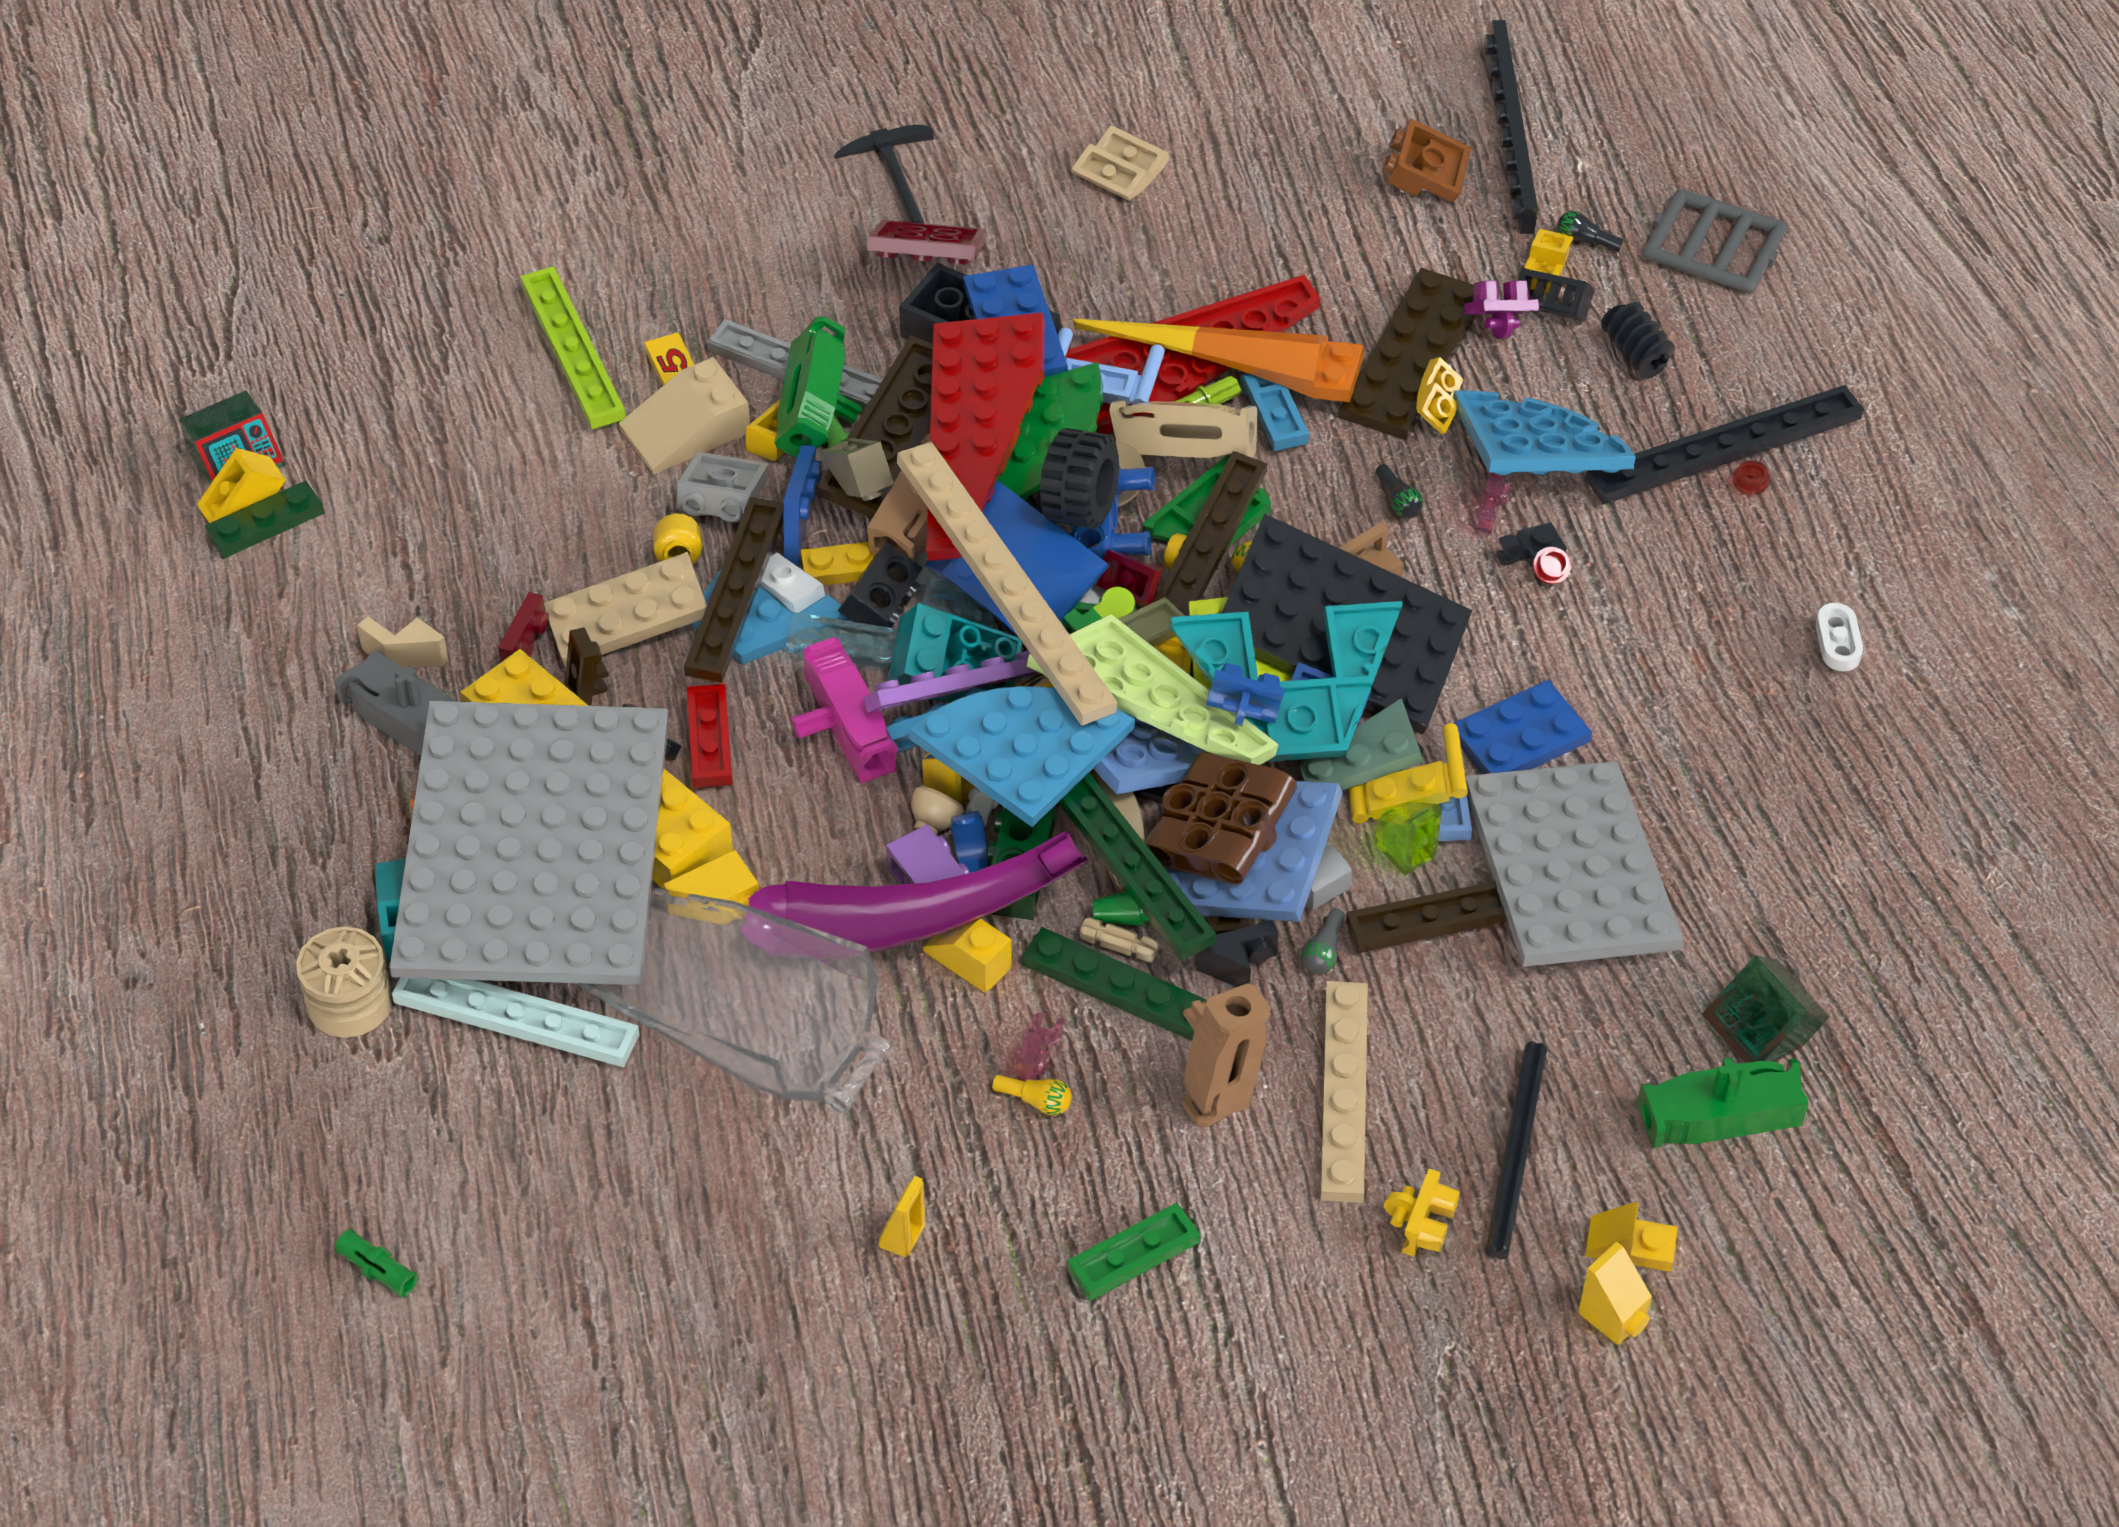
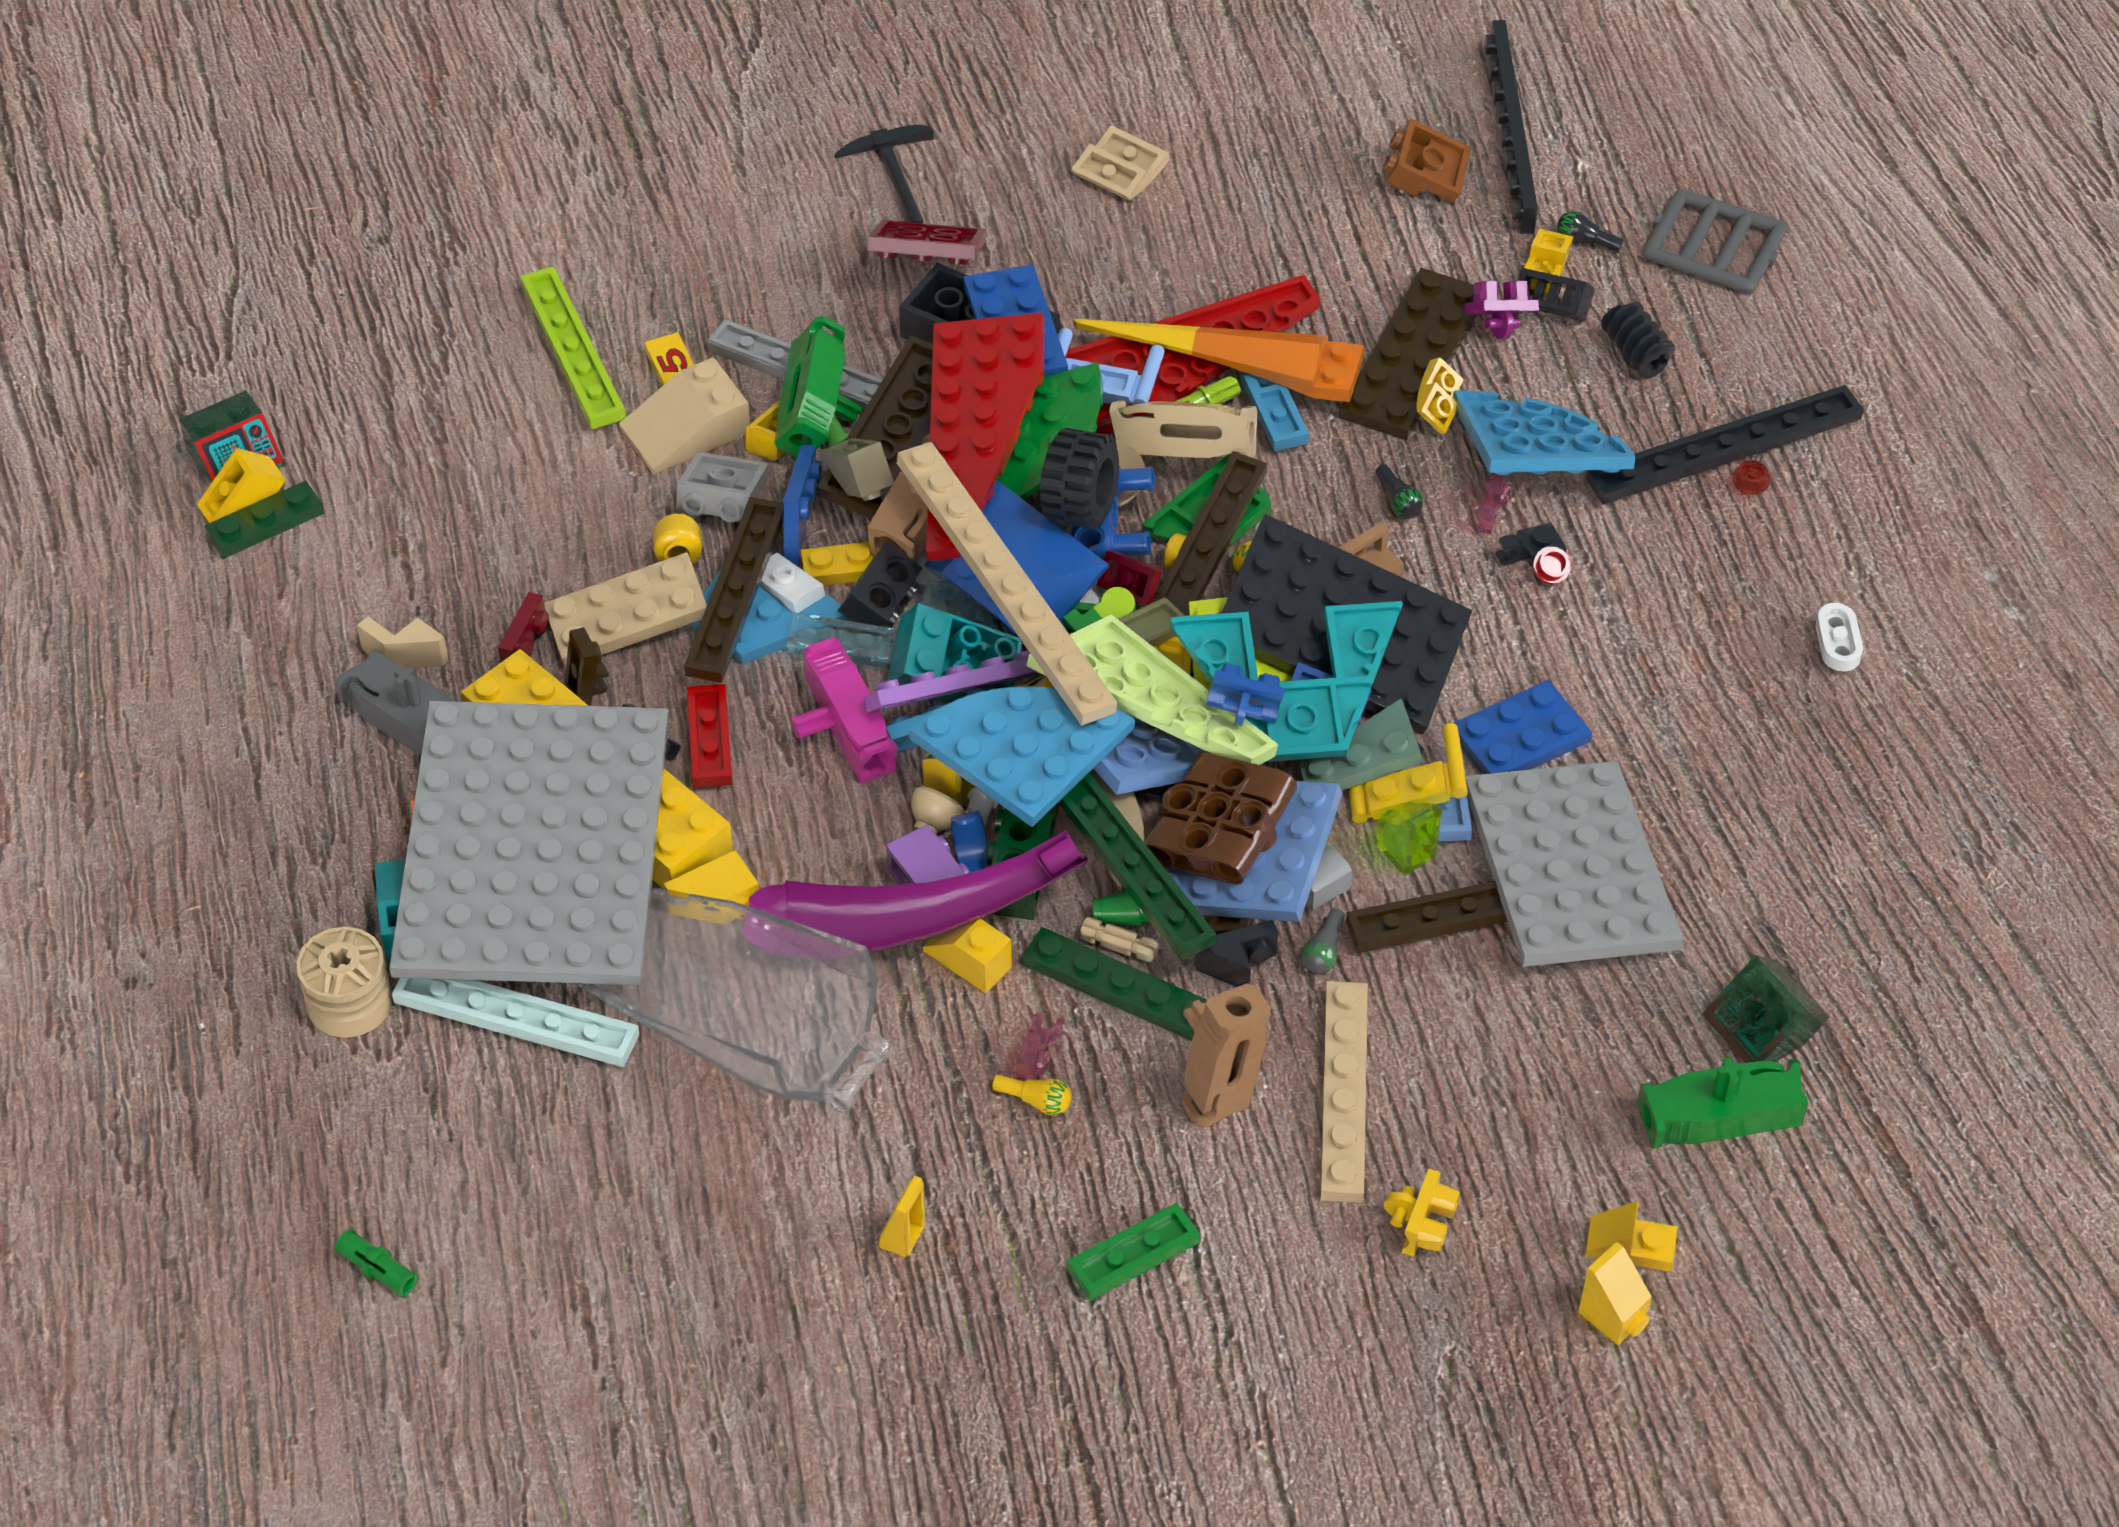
(1516, 1150): black axle -> none

